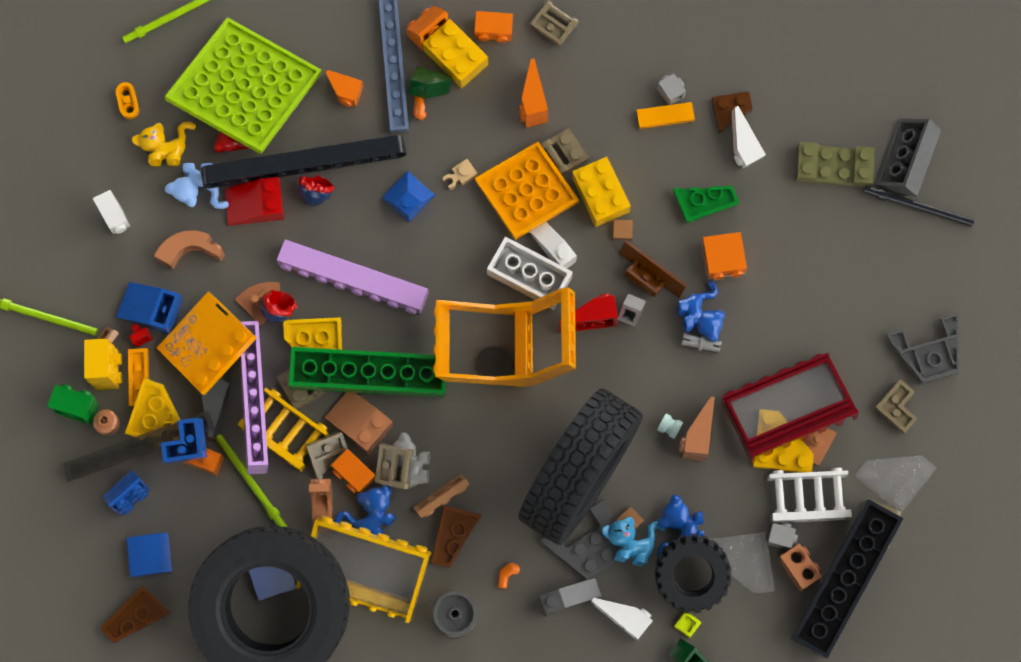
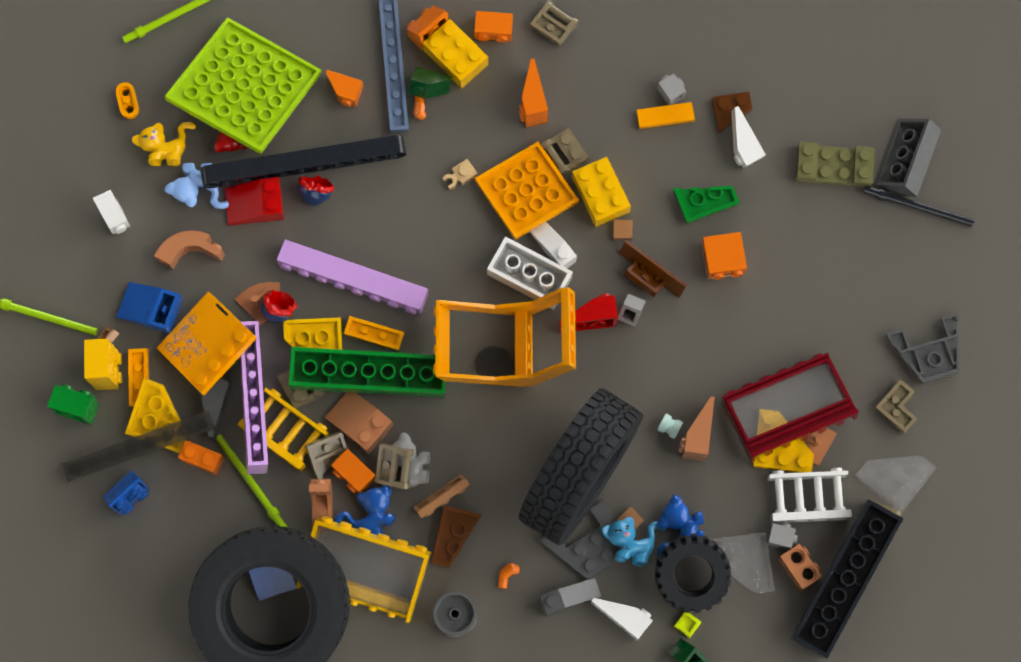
(104, 428): nougat head -> none
(134, 615): reddish brown wing -> none
(140, 335): red tile -> none
(148, 555): blue slope -> none
(191, 443): blue brick -> none
(374, 333): none -> light orange plate
(408, 196): blue slope -> none
(700, 343): light grey pin -> none
(708, 322): blue animal -> none

